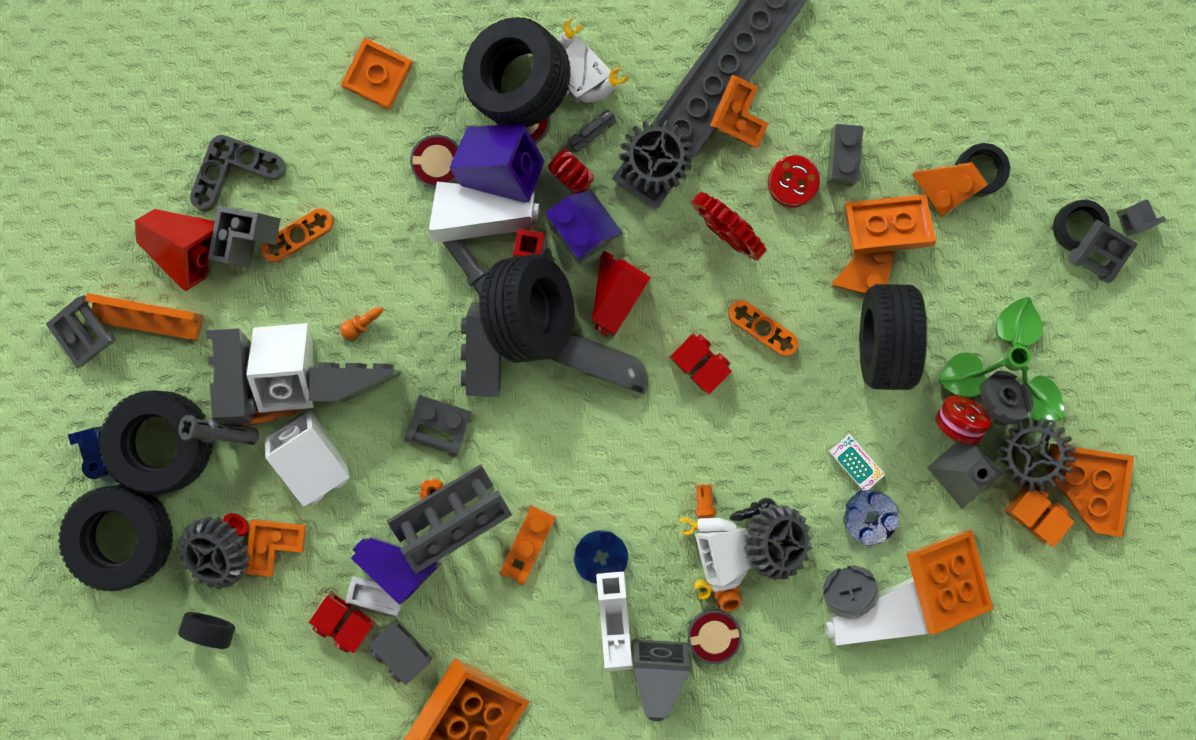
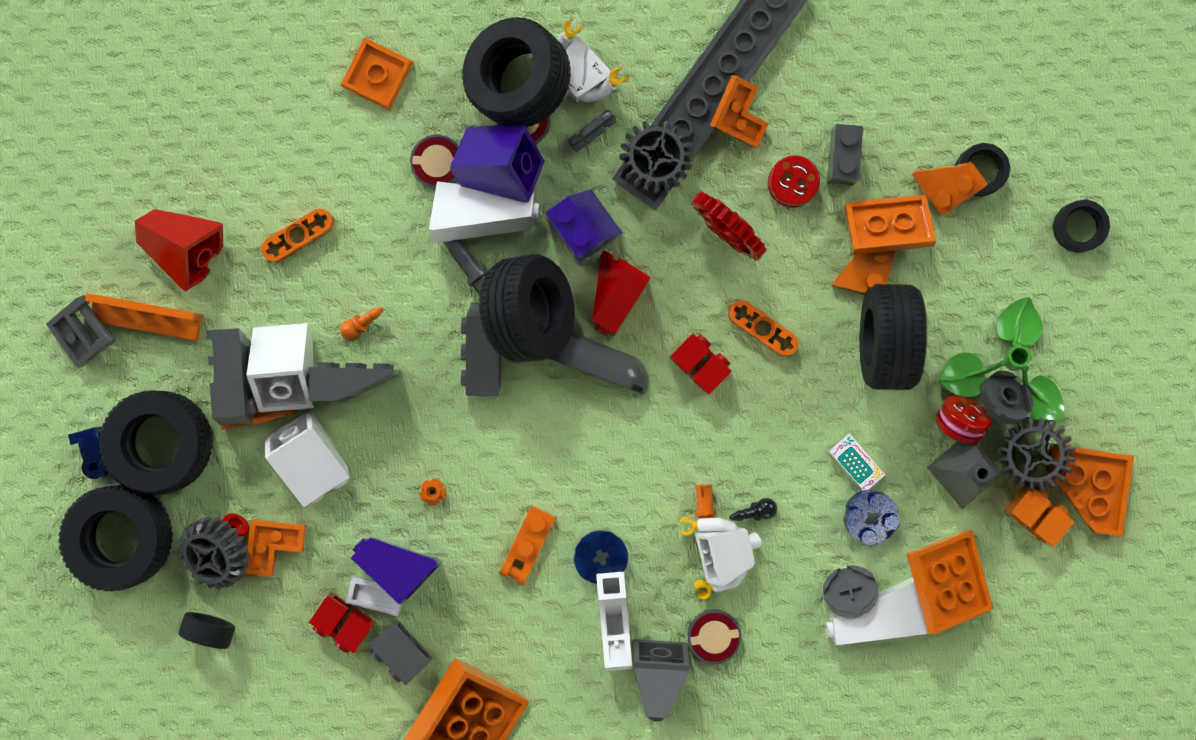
(209, 430): dark grey pin -> none
(232, 157): dark grey beam -> none
(236, 235): dark grey brick -> none
(441, 417): dark grey plate -> none
(455, 531): dark grey fence -> none
(530, 243): red brick -> none
(570, 172): red gear -> none
(729, 599): orange plate -> none
(772, 558): dark grey gear -> none
(1106, 243): dark grey plate -> none
(1138, 218): dark grey panel -> none

